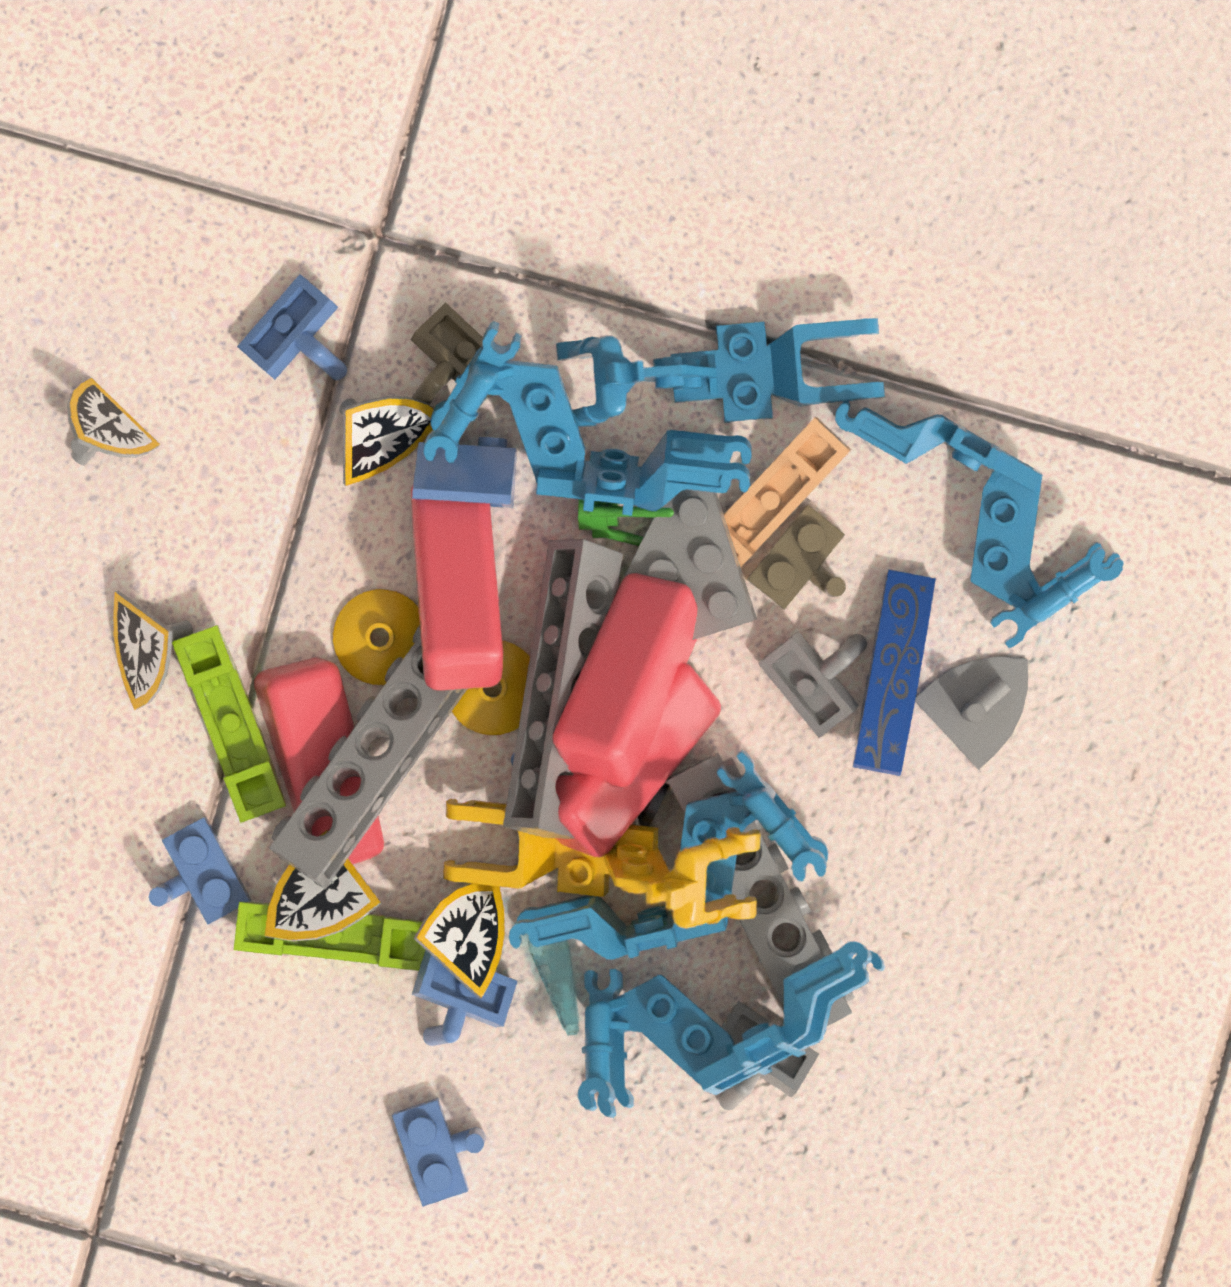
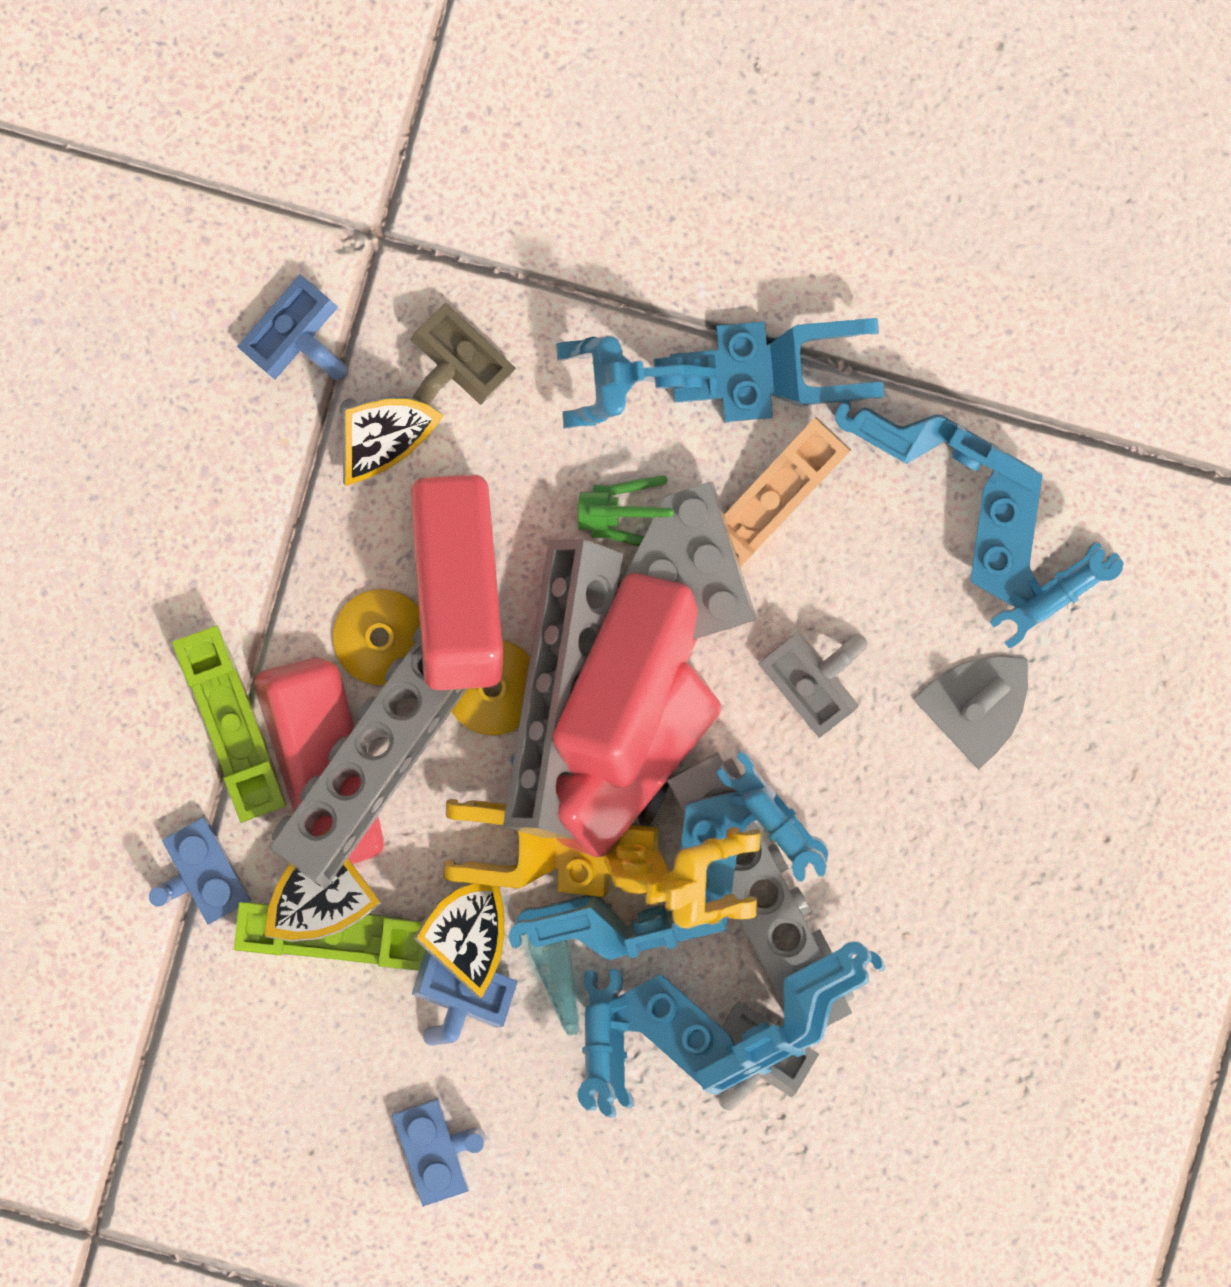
(104, 426): shield -> none
(143, 648): shield -> none
(476, 476): medium blue slope -> none
(556, 446): dark azure piece -> none
(799, 559): dark tan plate -> none
(894, 673): blue slope -> none

